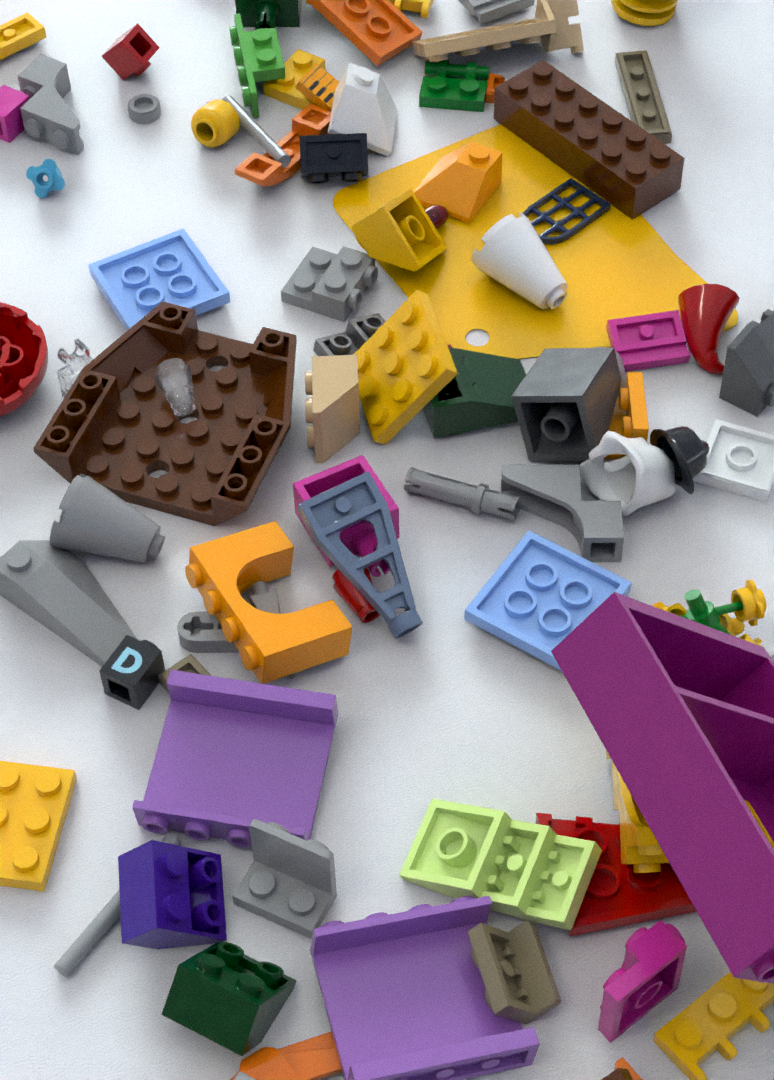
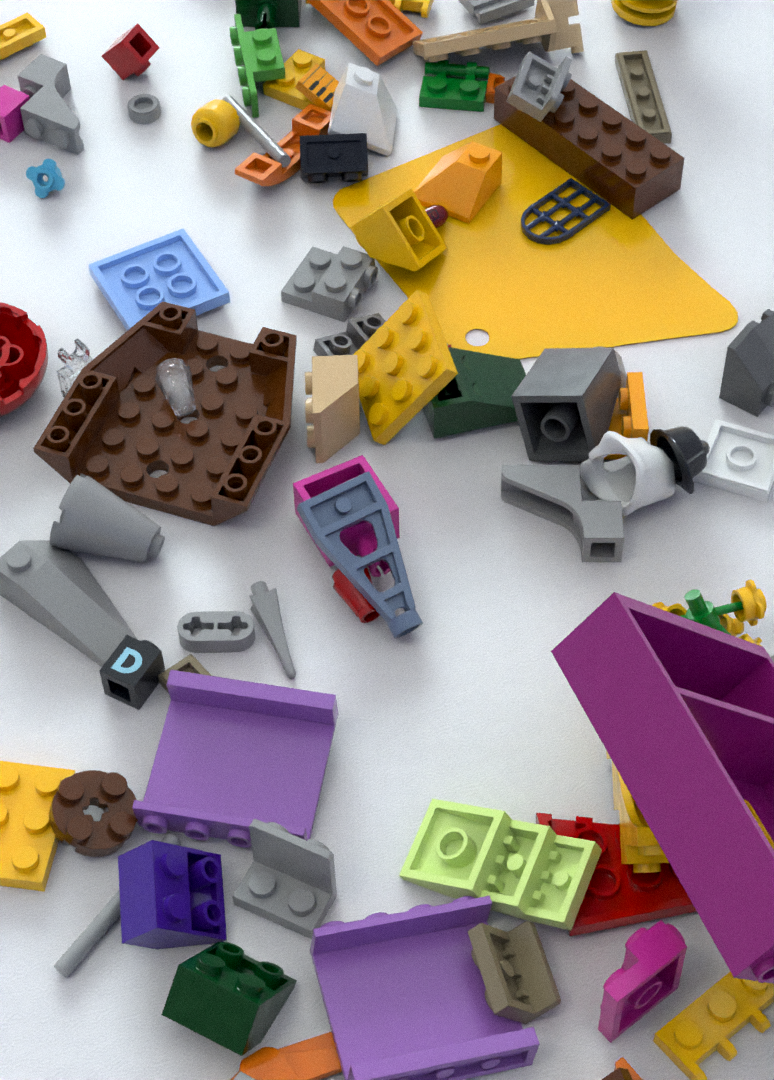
(79, 830): none -> reddish brown plate
(267, 641): light orange arch -> none
(478, 497): light grey pin -> none
(521, 262): white cone -> none
(539, 86): none -> light grey bracket
(541, 596): light blue plate -> none
(649, 340): dark pink plate -> none
(703, 316): red hat -> none

